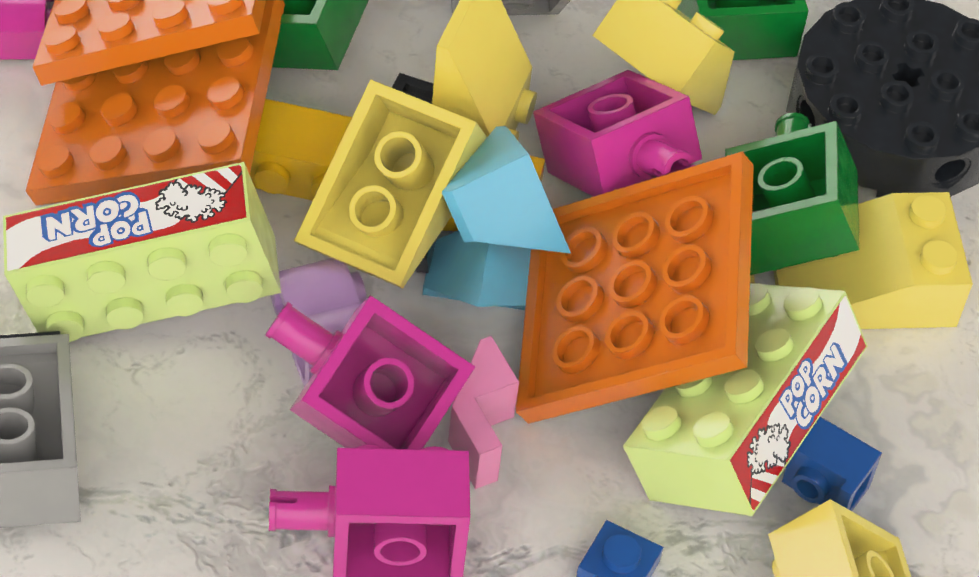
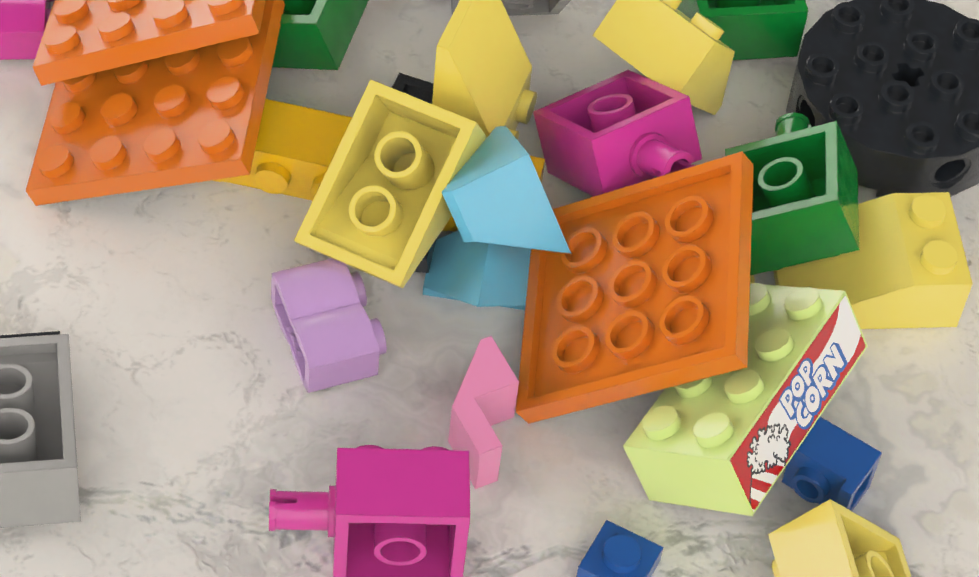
(142, 253): yellowish green brick -> none
(373, 379): dark pink brick -> none

